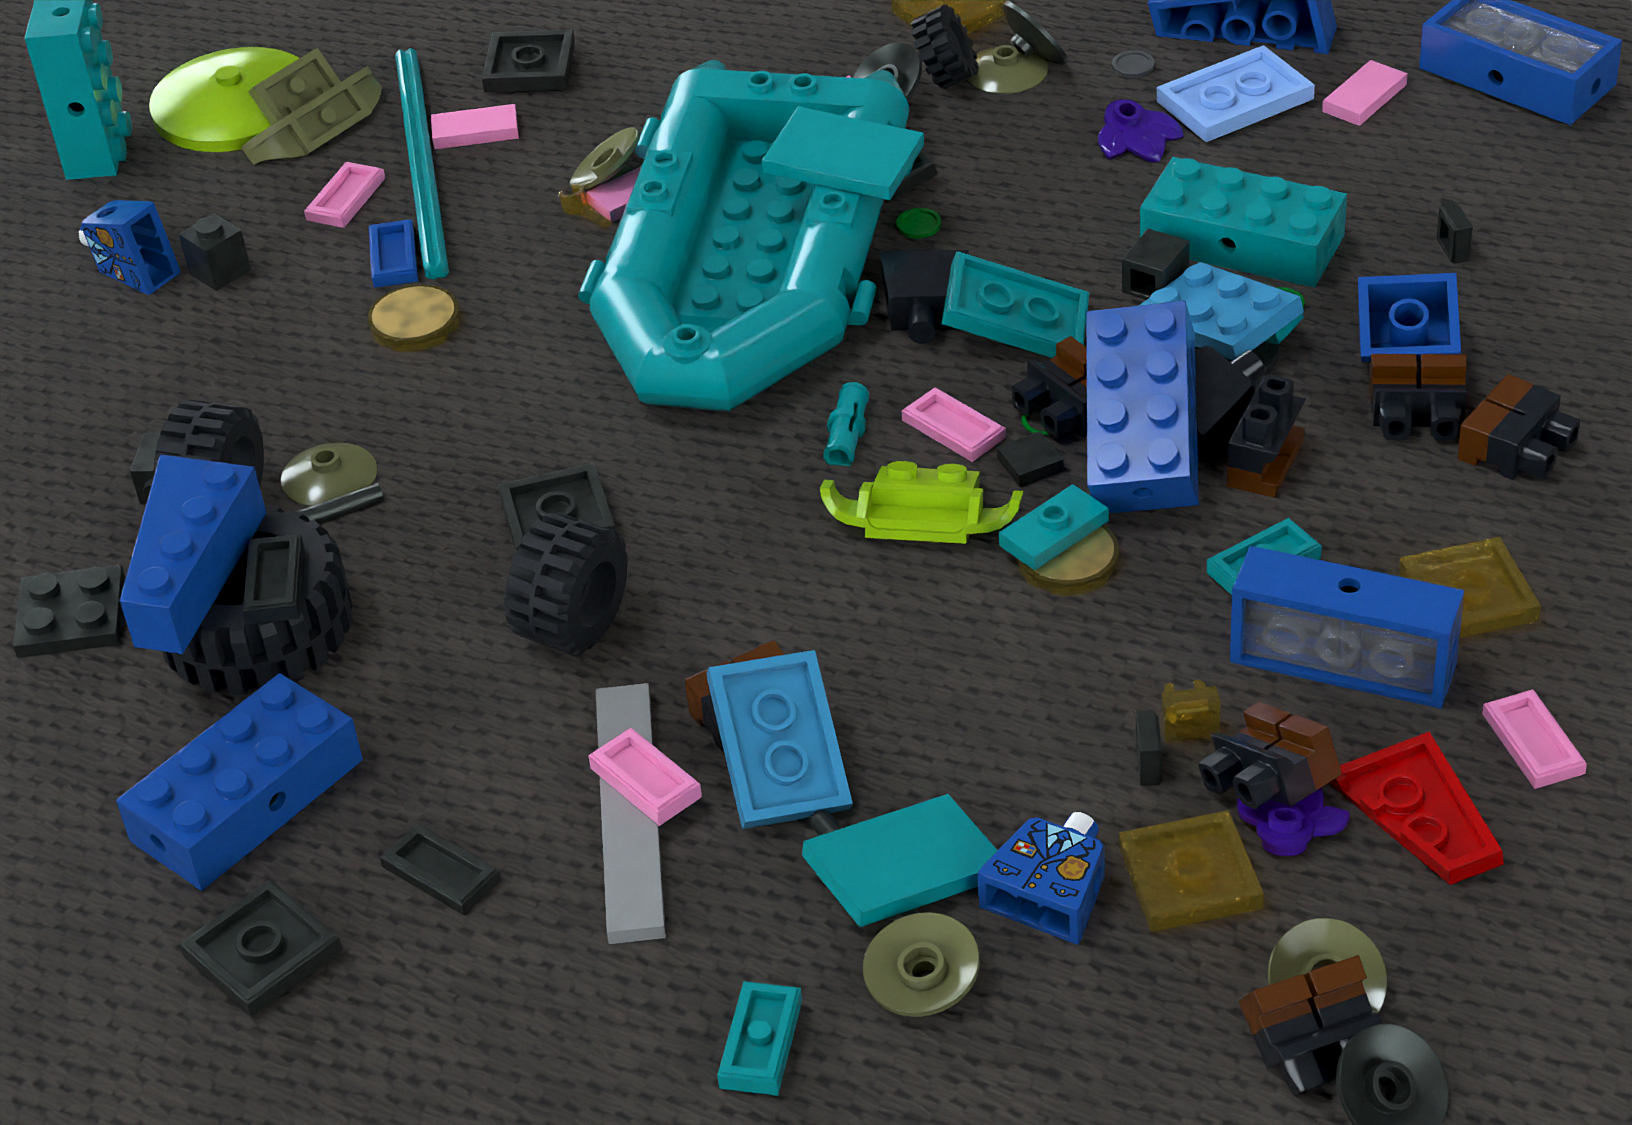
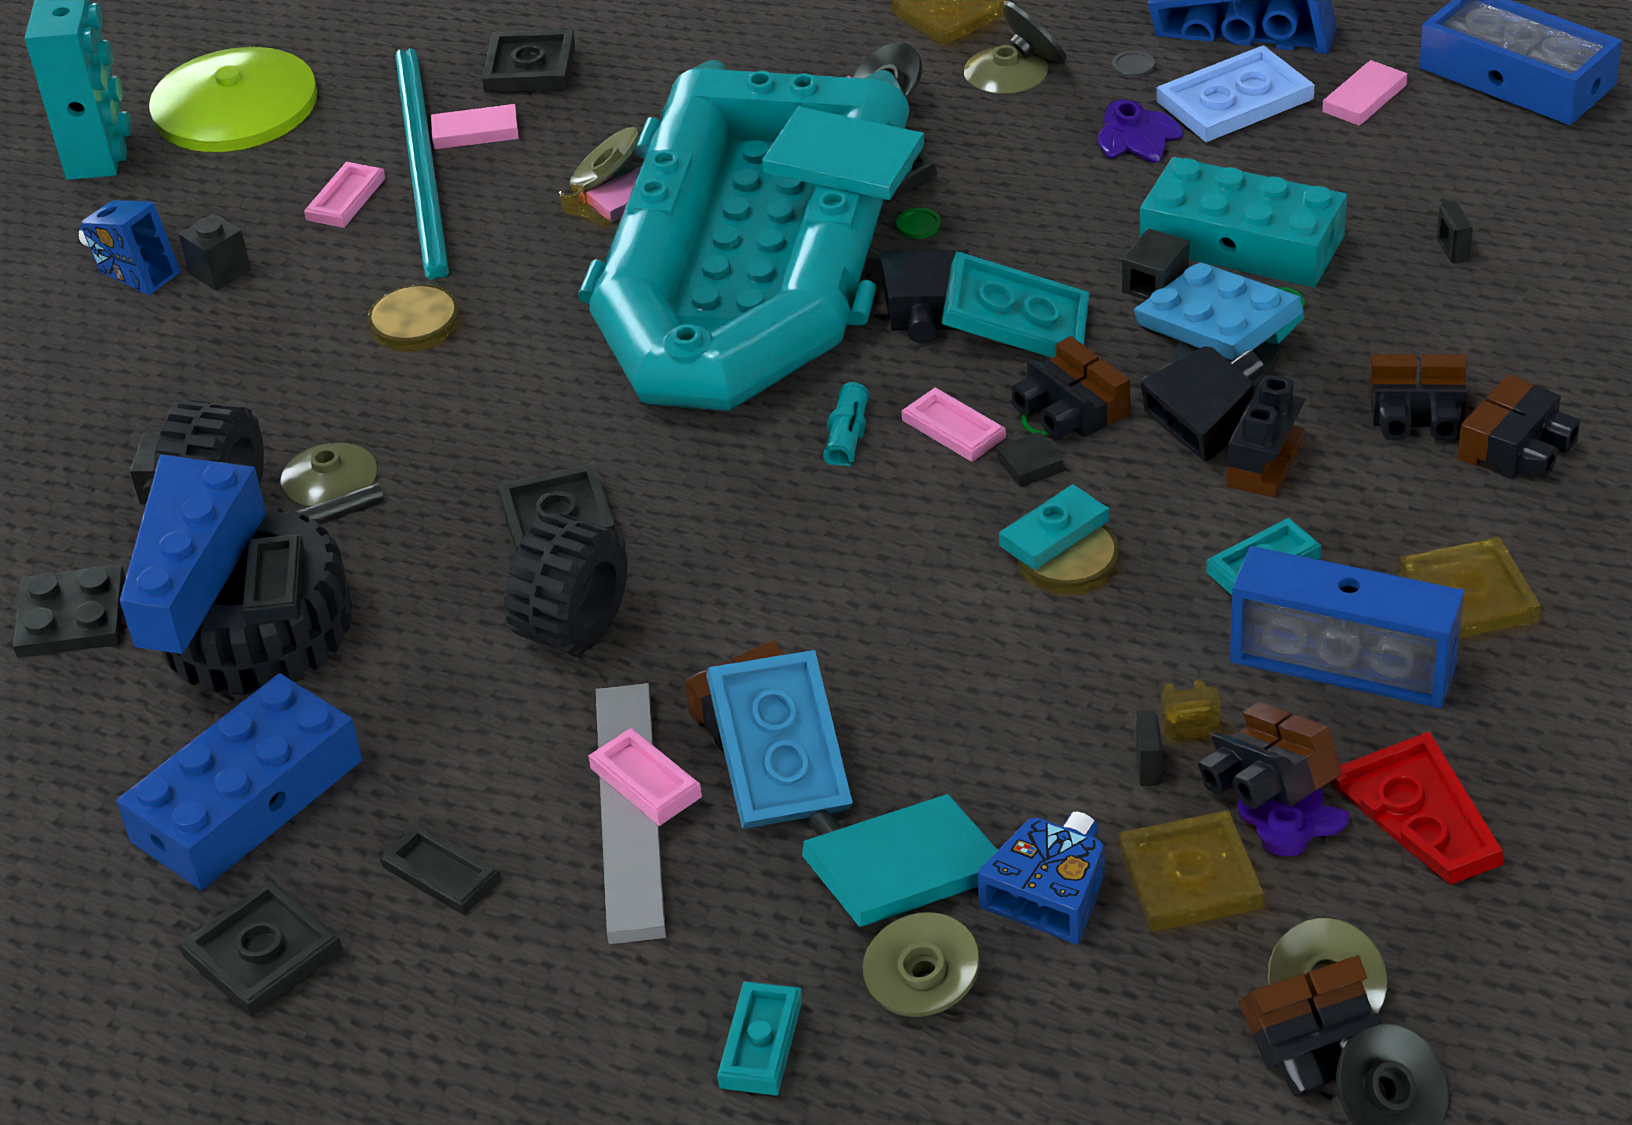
(309, 107): olive plate -> none
(393, 253): blue tile -> none
(920, 504): lime plate -> none
(944, 46): black tyre -> none
(1142, 407): brick -> none
(1408, 315): blue slope -> none
(1534, 739): bright pink tile -> none

